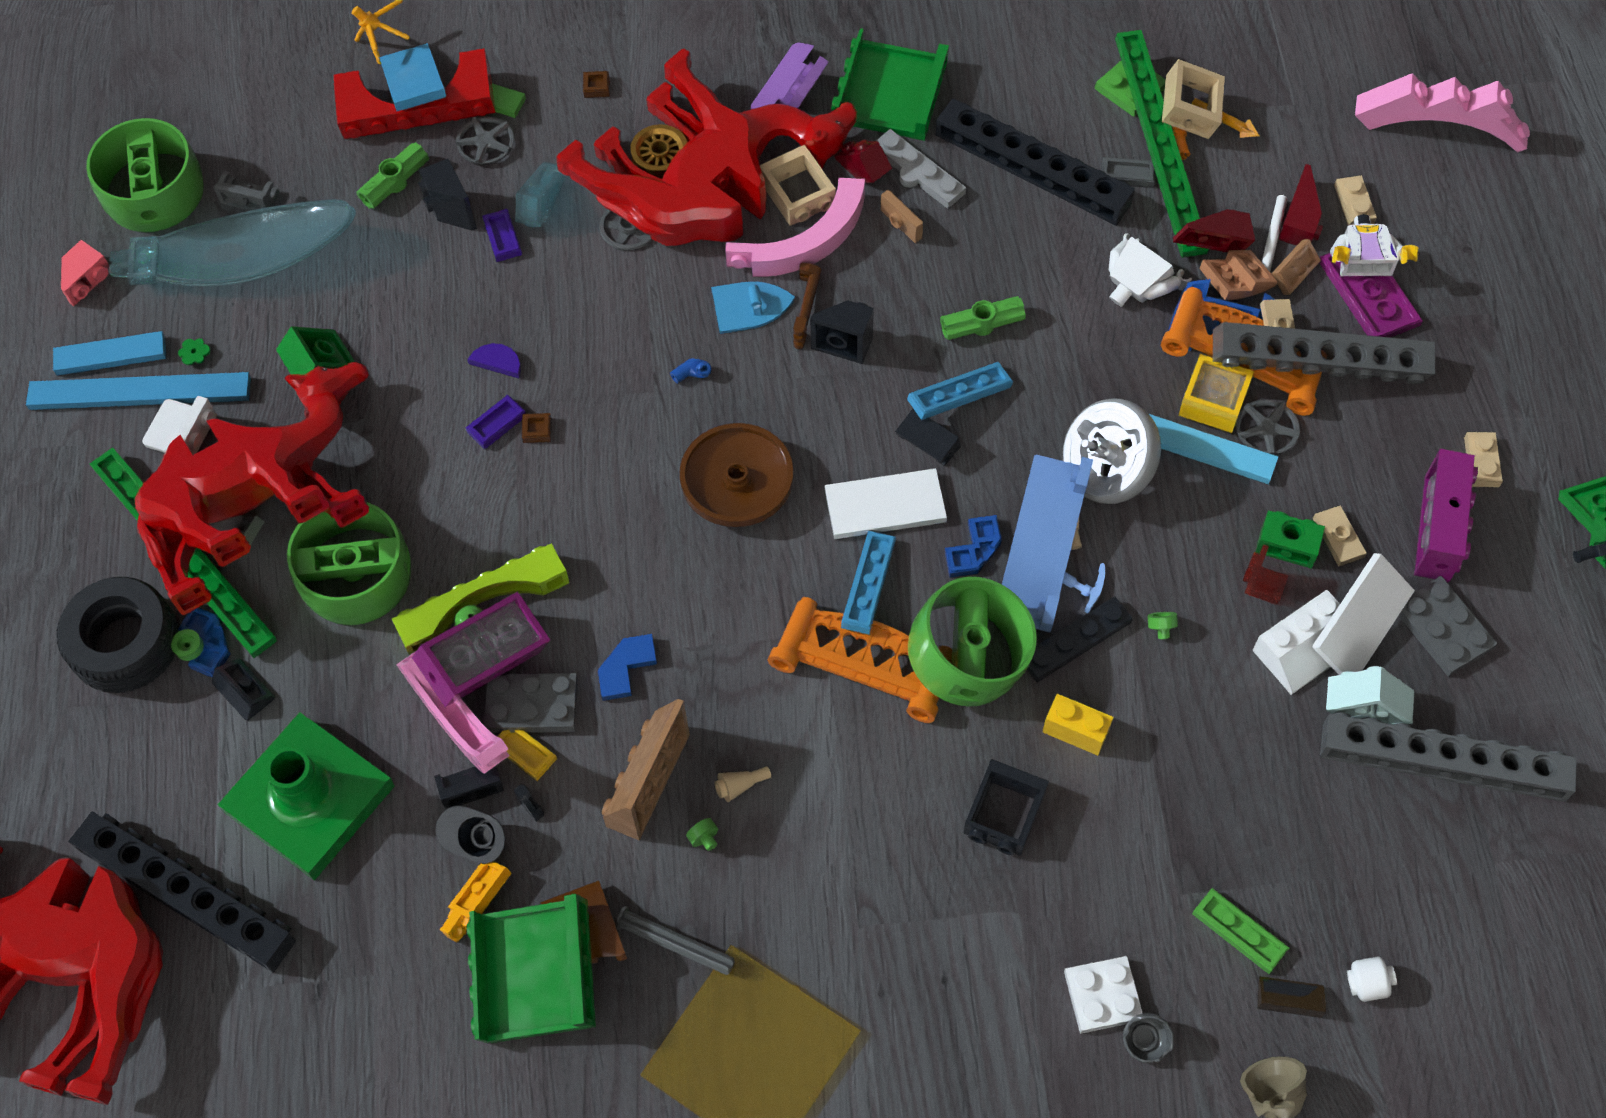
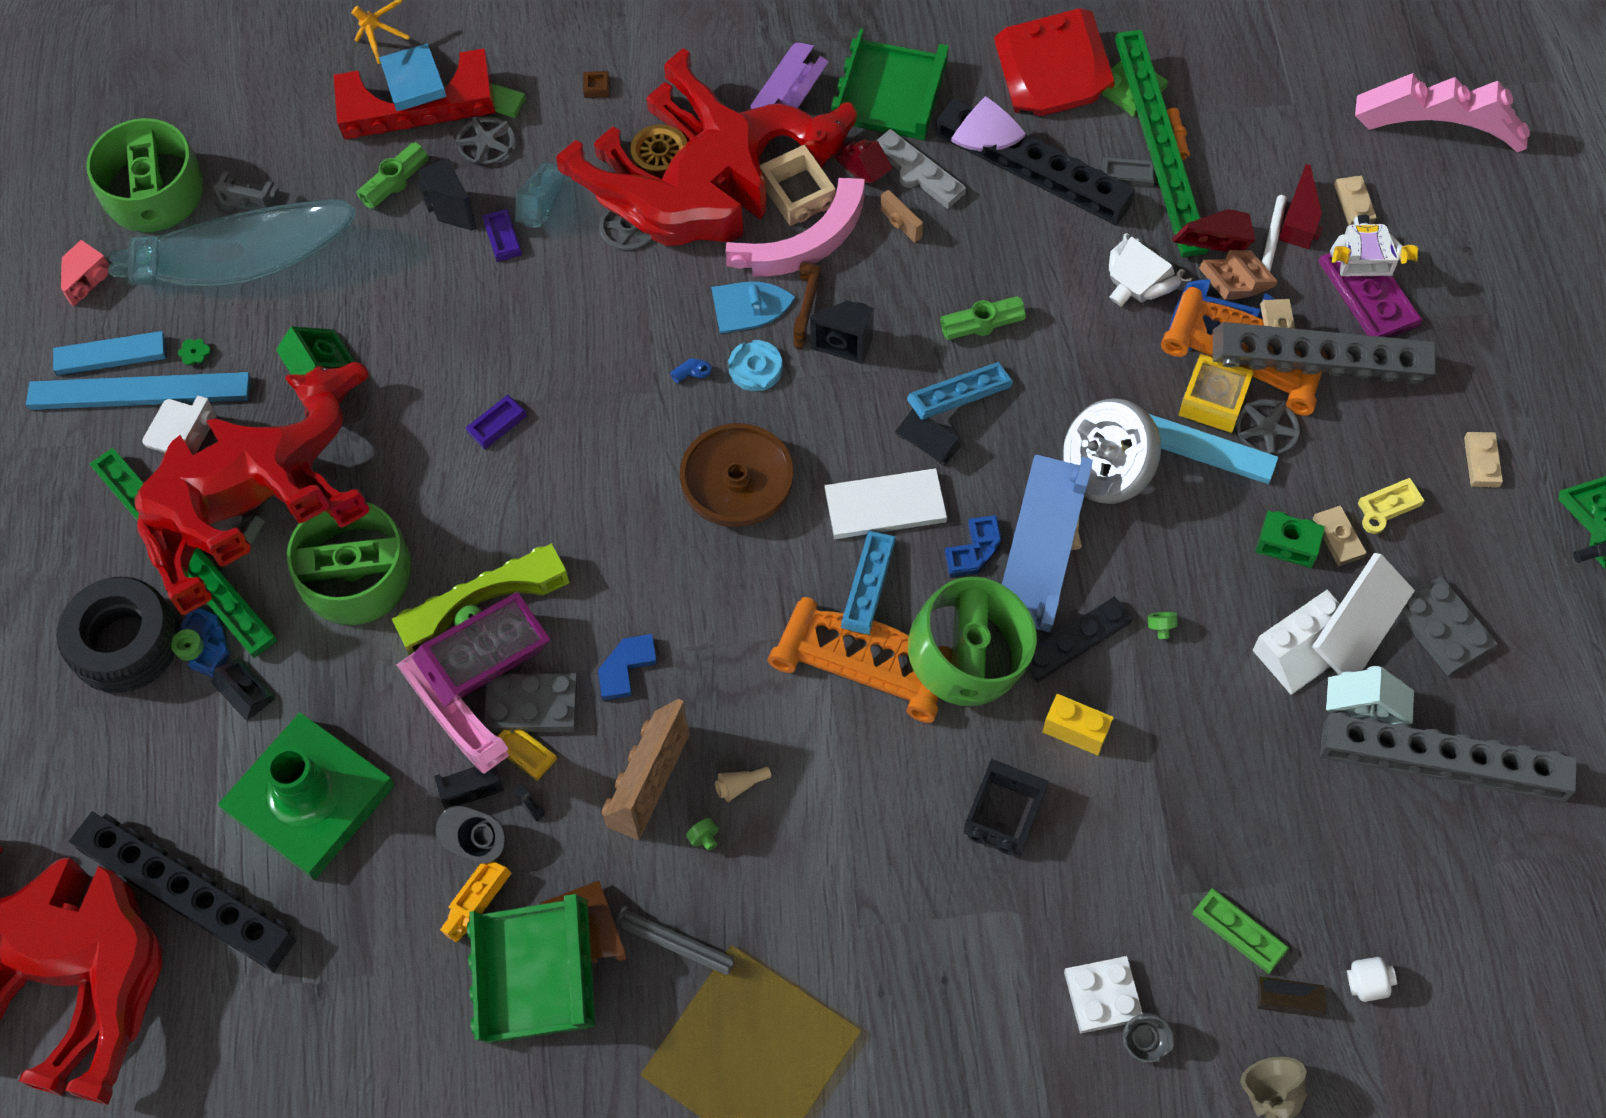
(497, 359): dark purple tile -> none
(536, 428): reddish brown tile -> none
(755, 365): none -> medium azure tile
(987, 127): none -> lavender brick
(1054, 62): none -> red wedge
(1086, 590): light blue piece -> none
(1177, 112): tan window -> none
(1245, 128): light orange piece -> none
(1263, 582): clear red bracket -> none
(1296, 267): medium nougat plate -> none
(1389, 503): none -> light yellow hinge
(1446, 515): magenta brick -> none

